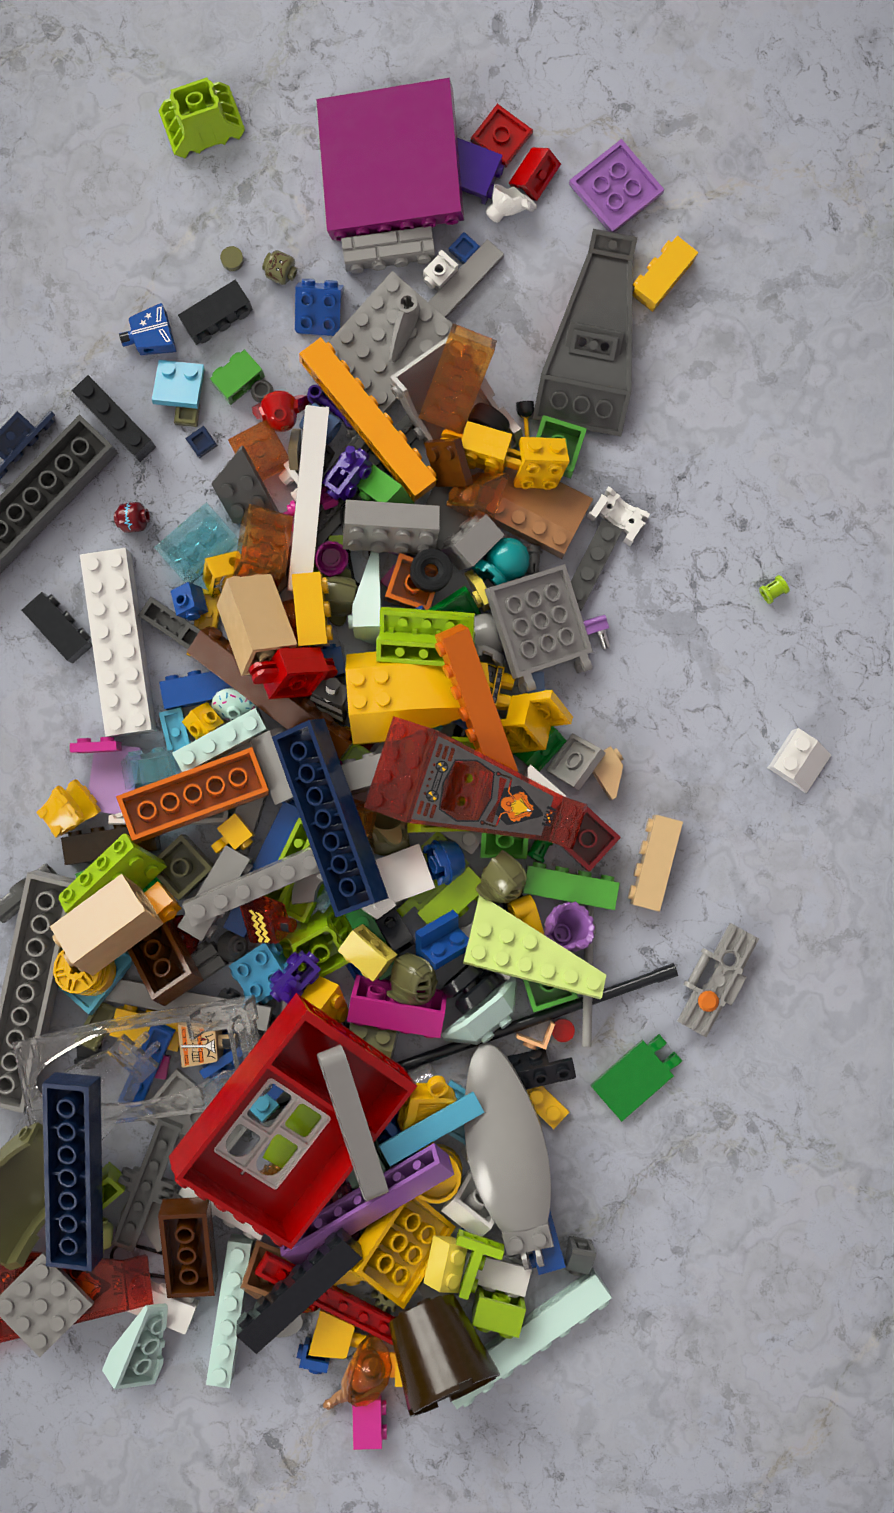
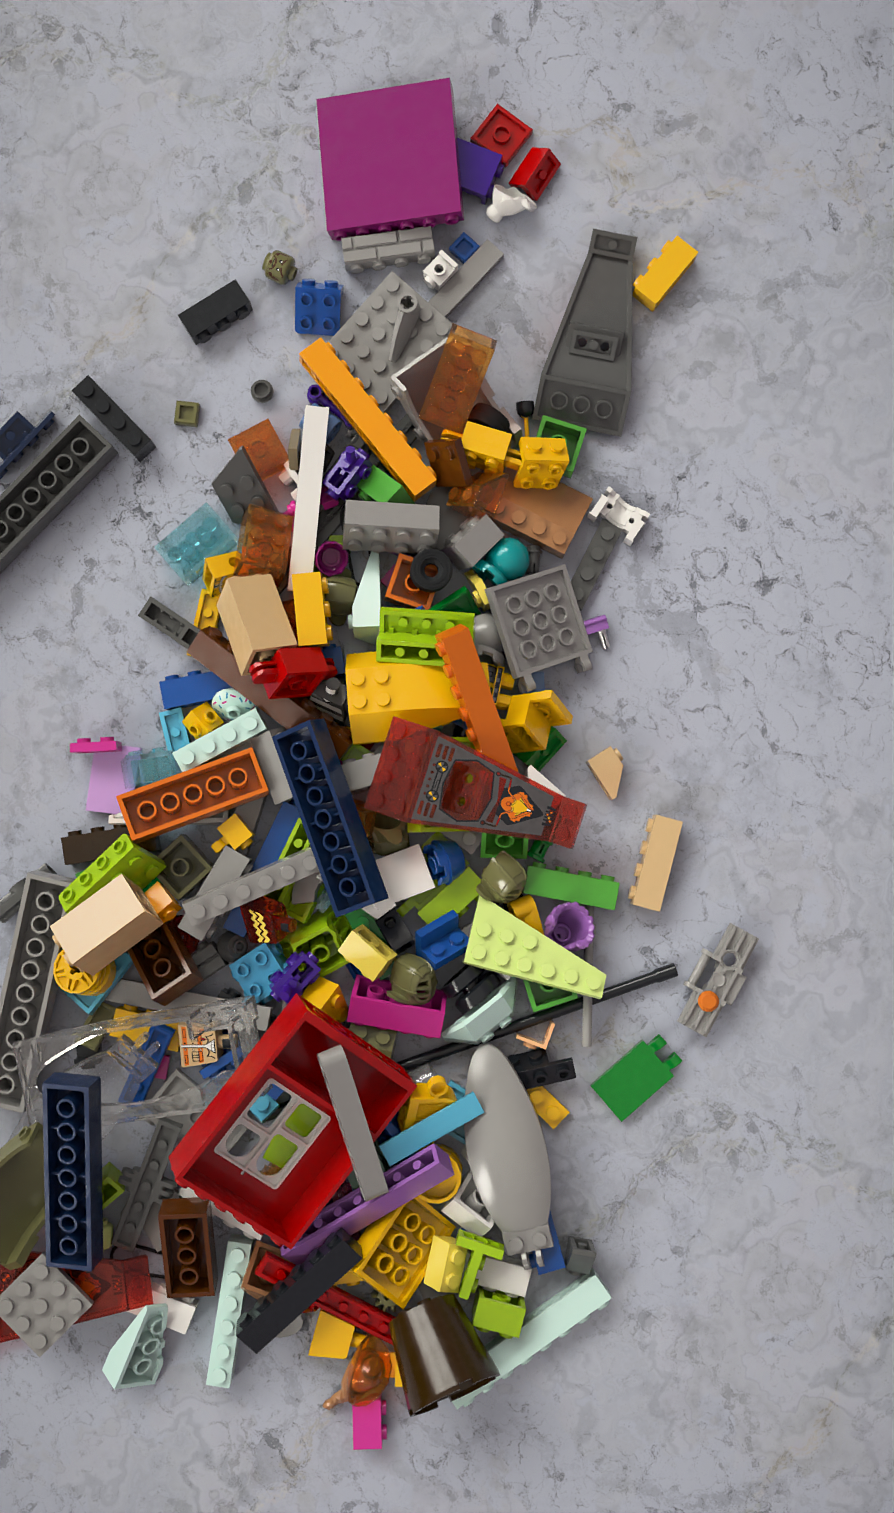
(58, 626): black brick -> none
(68, 808): yellow piece -> none
(118, 643): white brick -> none
(131, 517): dark red head -> none
(150, 332): blue torso -> none
(178, 384): medium azure plate -> none
(189, 601): blue brick -> none
(200, 116): lime slope -> none
(201, 442): dark blue tile -> none
(232, 258): olive tile -> none
(236, 376): bright green brick -> none
(280, 409): red piece -> none
(314, 1364): blue bracket -> none
(563, 1030): red tile -> none
(575, 761): light grey tile -> none
(593, 841): dark red brick -> none
(616, 186): medium lavender plate -> none
(774, 589): lime bush -> none
(800, 760): white slope -> none

